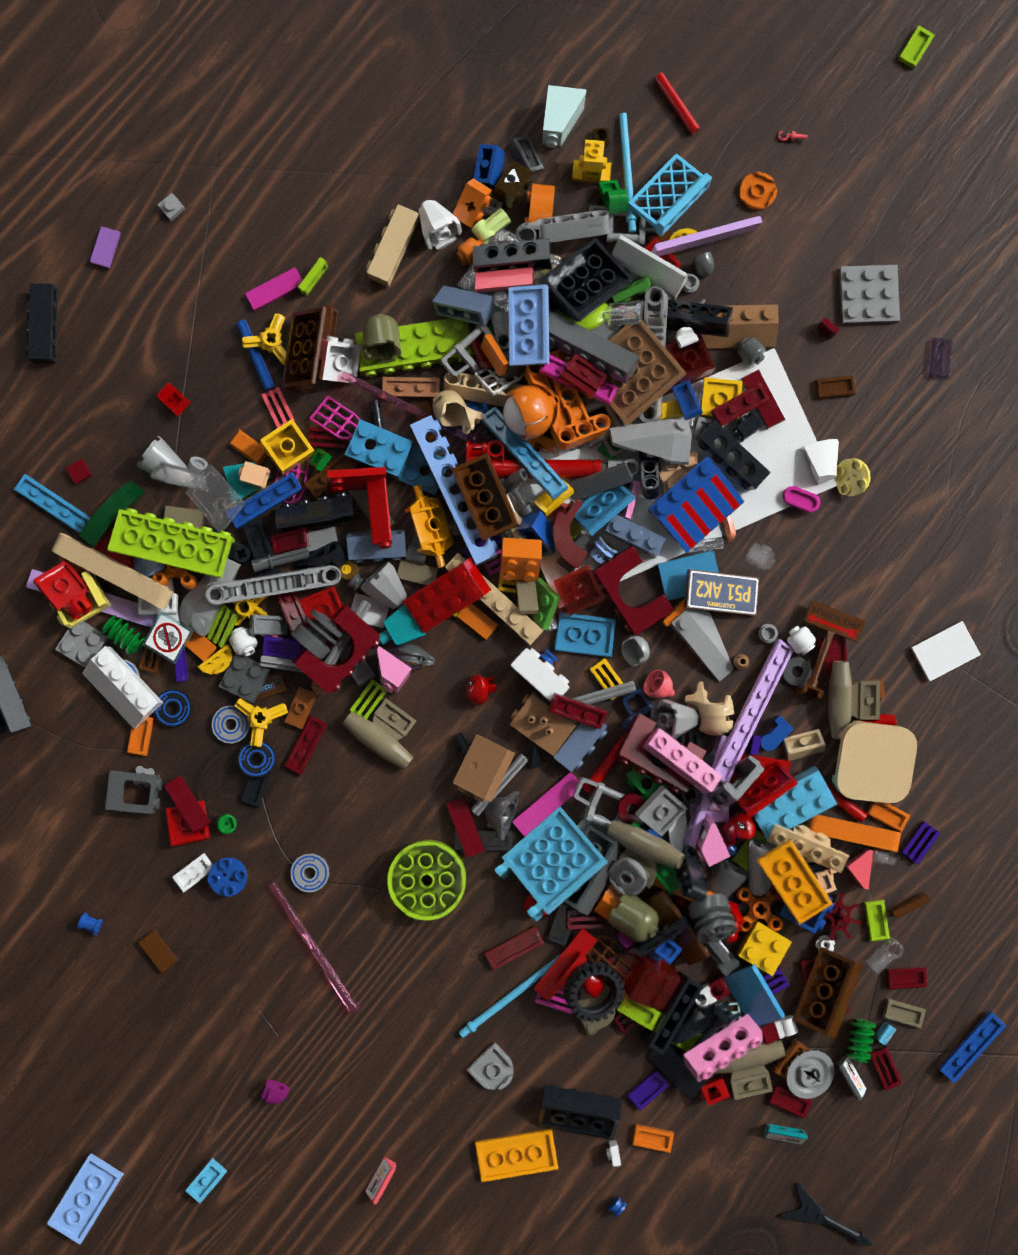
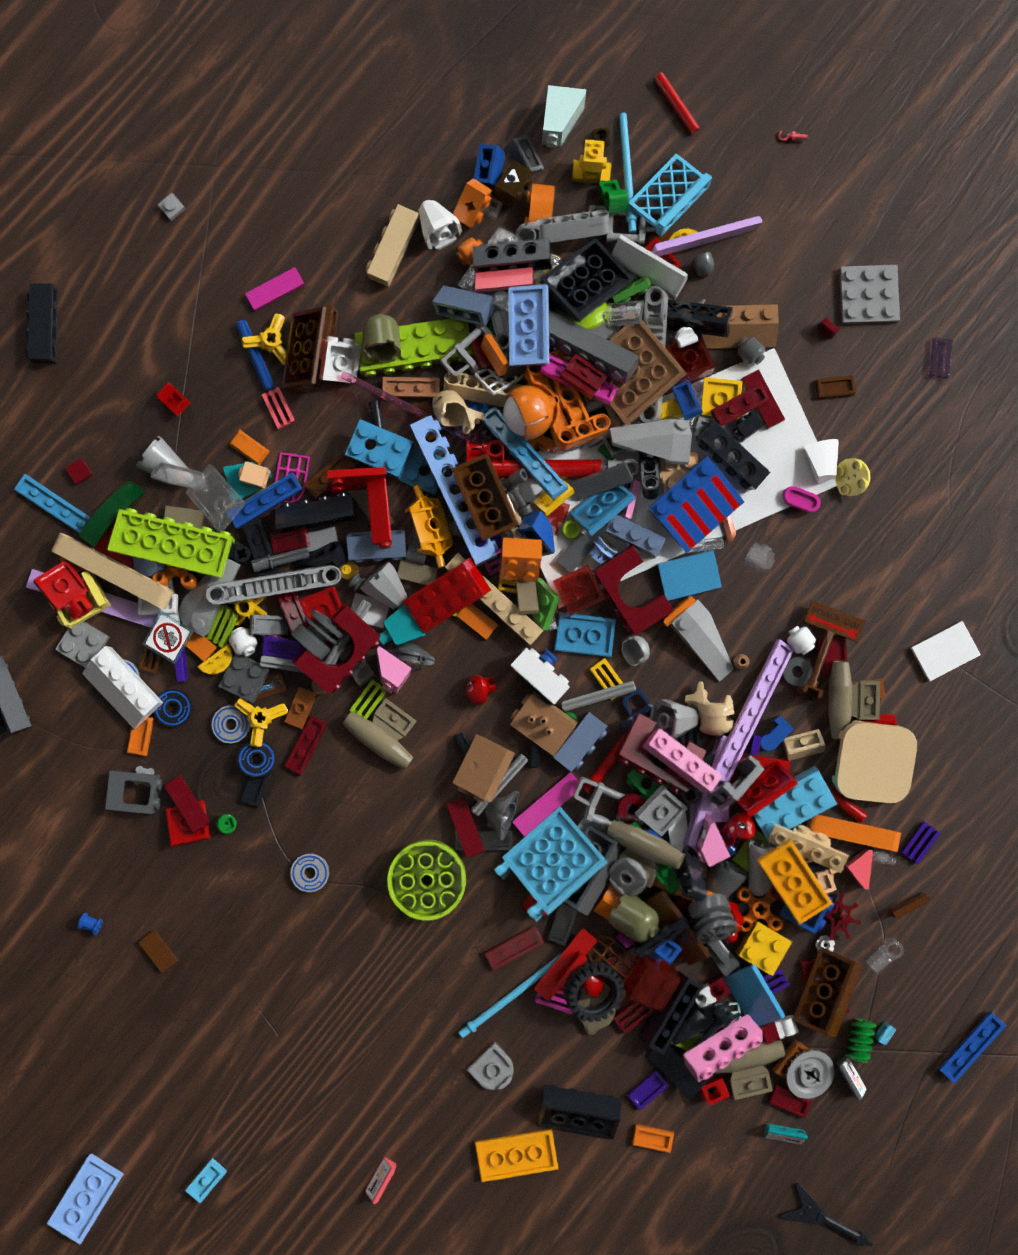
(105, 247): medium lavender tile -> none
(122, 635): green piece -> none
(193, 873): white plate -> none
(197, 464): light grey tile -> none
(222, 884): blue plate -> none
(274, 1092): magenta piece -> none
(287, 447): yellow brick -> none
(313, 276): lime tile -> none
(319, 459): green tile -> none
(323, 437): dark red tile -> none
(334, 412): dark pink window -> none
(352, 1007): clear pink bar -> none
(487, 228): yellowish green piece -> none
(561, 534): dark red arch -> none
(569, 919): dark red tile -> none
(577, 710): dark red tile -> none
(613, 1153): white plate -> none
(616, 1206): blue bush -> none
(640, 1013): lime tile -> none
(658, 685): coral helmet -> none
(691, 284): light grey plate -> none
(721, 592): tile -> none
(757, 191): orange tile -> none
(768, 633): light grey plate -> none
(876, 920): lime tile -> none
(879, 1052): dark red tile -> none
(889, 815): orange tile -> none
(904, 1013): dark tan tile -> none
(906, 977): dark red tile -> none
(916, 47): lime tile -> none

